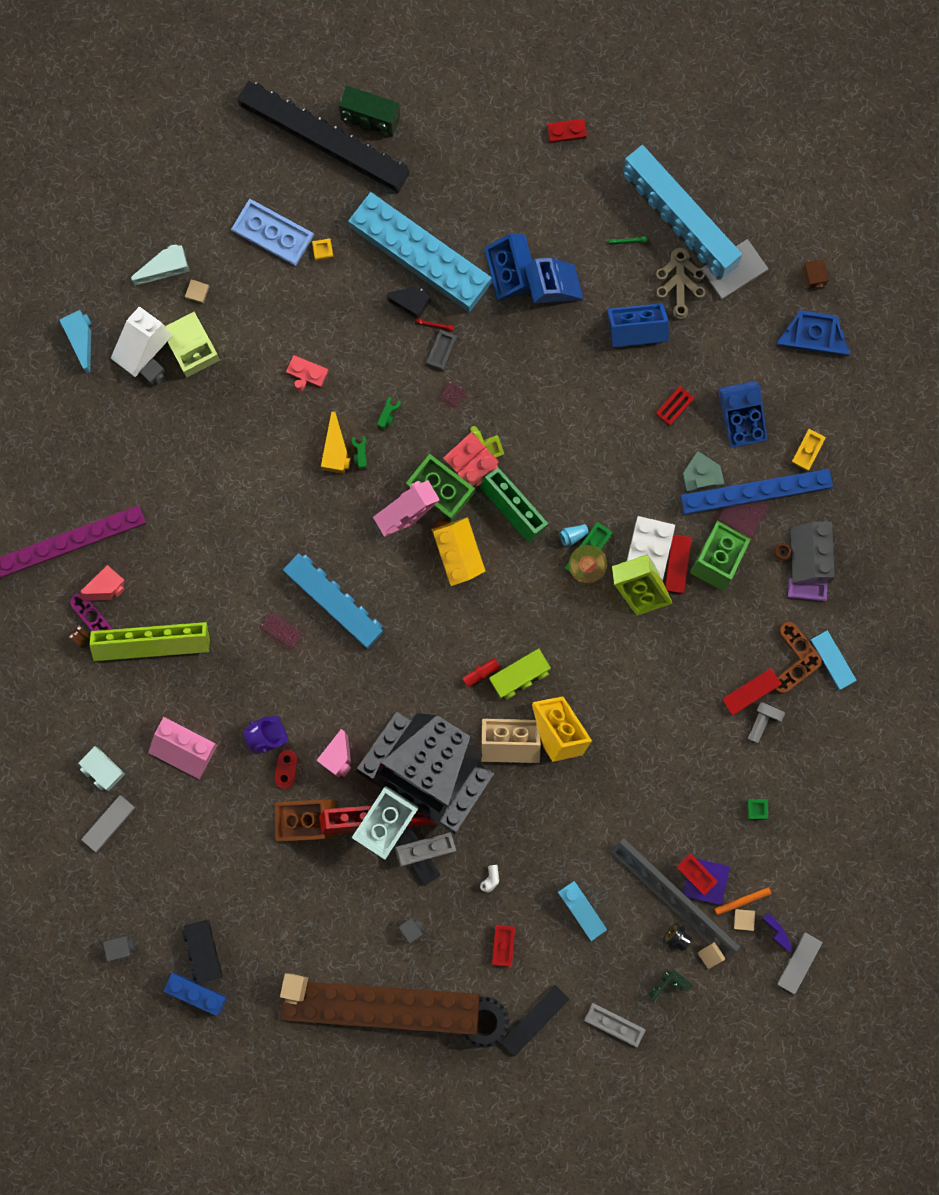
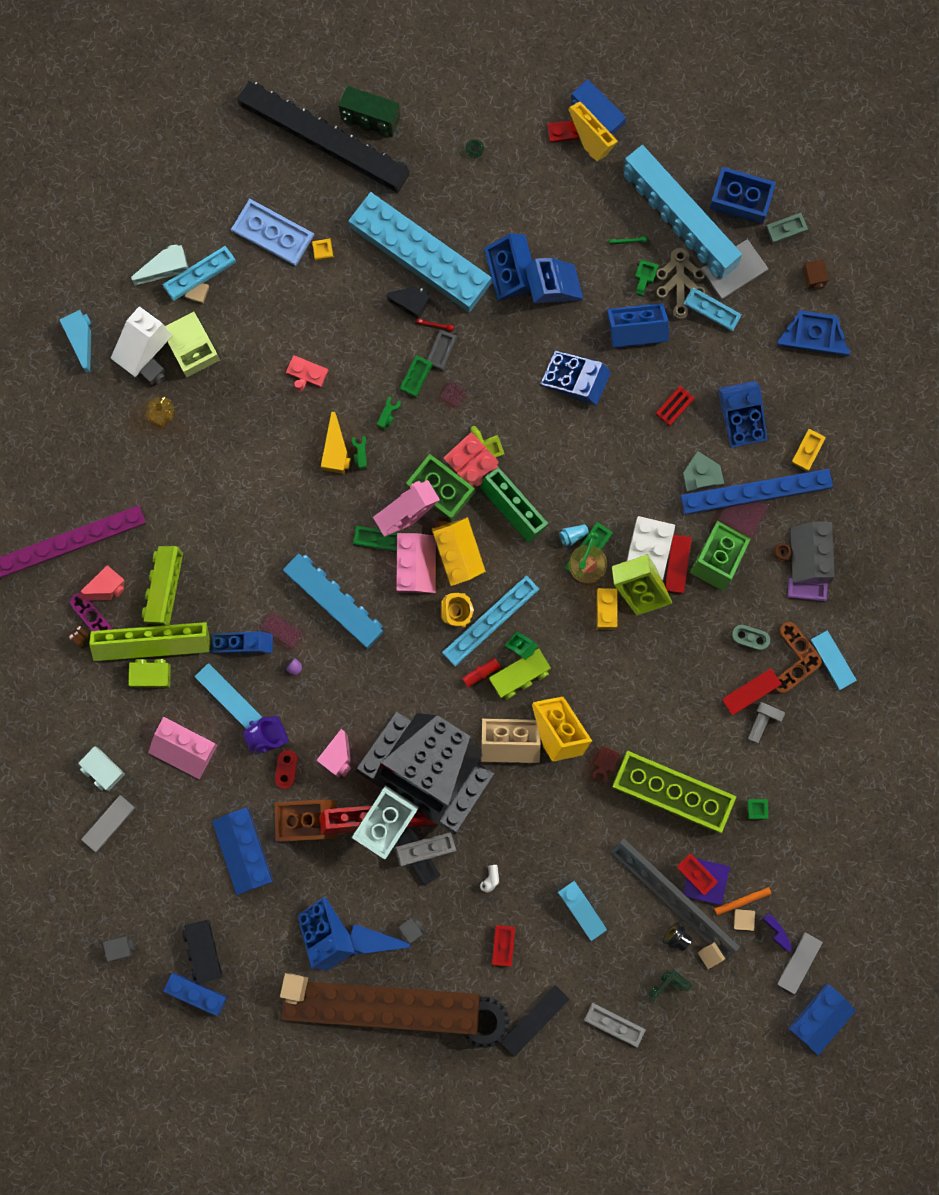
(149, 674): none -> lime brick
(160, 411): none -> clear yellow brick
(163, 585): none -> lime slope
(199, 273): none -> medium azure tile
(227, 696): none -> medium azure tile
(242, 643): none -> blue slope
(242, 851): none -> blue slope
(294, 667): none -> medium lavender hinge
(324, 936): none -> blue slope
(369, 941): none -> blue slope
(375, 539): none -> green tile
(416, 376): none -> green plate
(416, 563): none -> bright pink slope
(450, 607): none -> yellow helmet
(474, 142): none -> clear green plate
(490, 621): none -> medium azure tile
(521, 645): none -> green plate
(576, 377): none -> blue slope
(593, 134): none -> yellow slope
(594, 535): none -> green hinge
(599, 106): none -> blue brick
(606, 609): none -> yellow brick
(606, 761): none -> clear red plate
(646, 274): none -> green plate
(673, 792): none -> lime brick
(712, 309): none -> medium azure tile
(742, 195): none -> blue brick
(751, 635): none -> sand green plate
(786, 228): none -> sand green plate
(822, 1019): none -> blue slope

